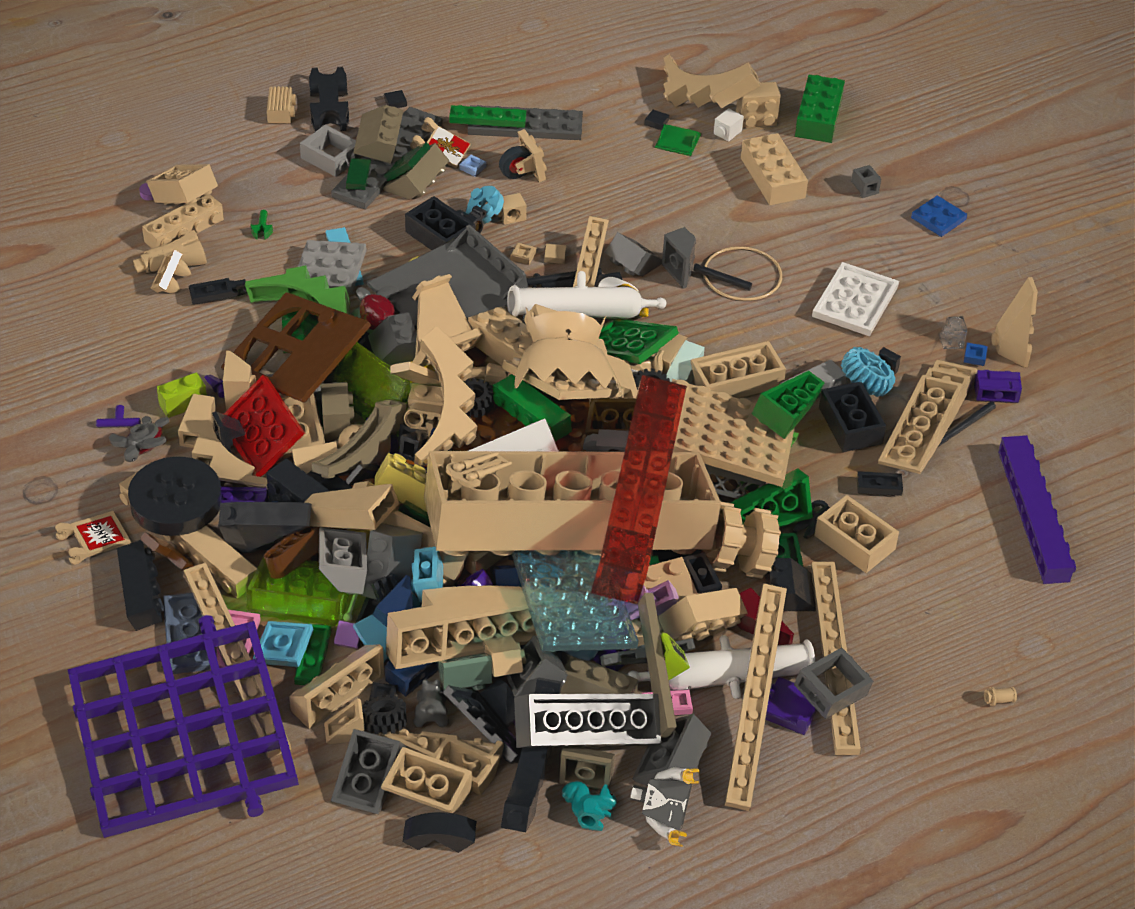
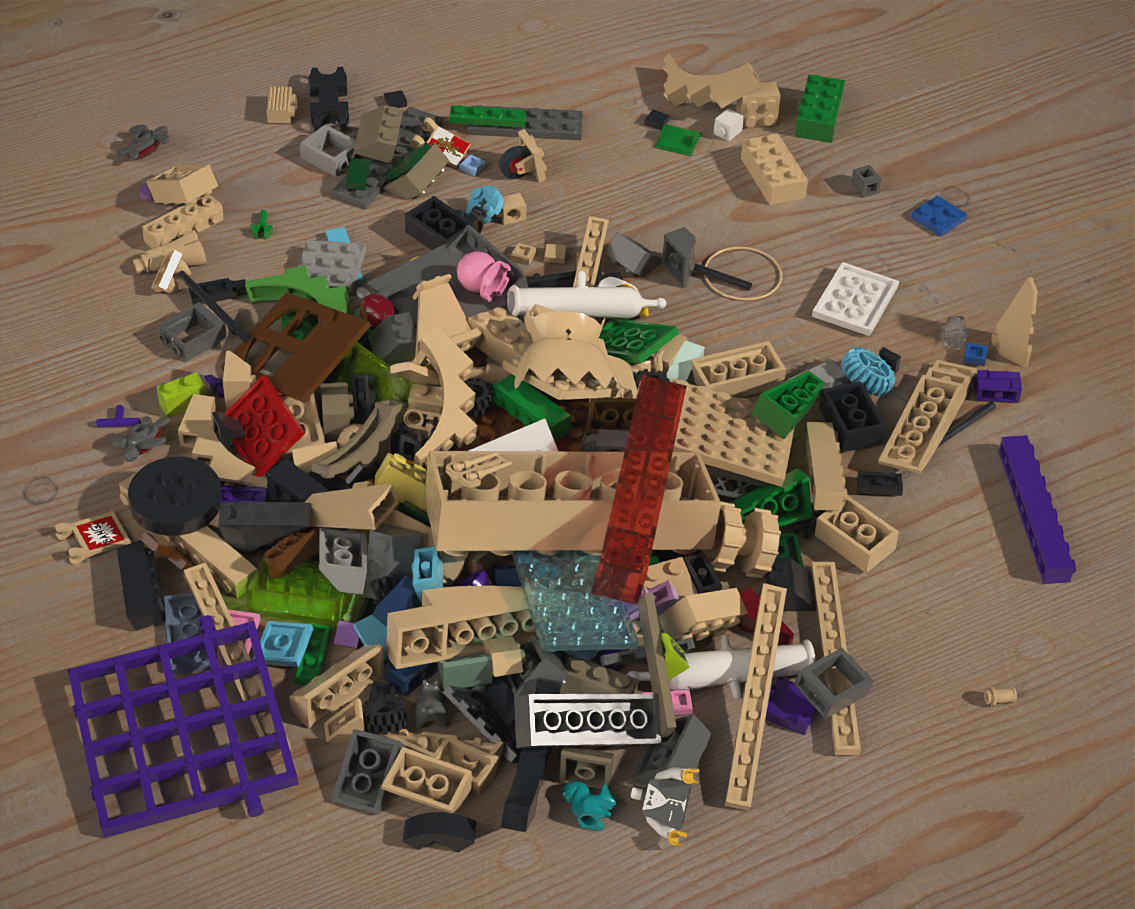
(145, 141): none -> dark grey animal
(186, 319): none -> dark grey window
(233, 325): none -> black bar
(363, 395): none -> black plate
(483, 275): none -> bright pink tile
(825, 466): none -> tan brick

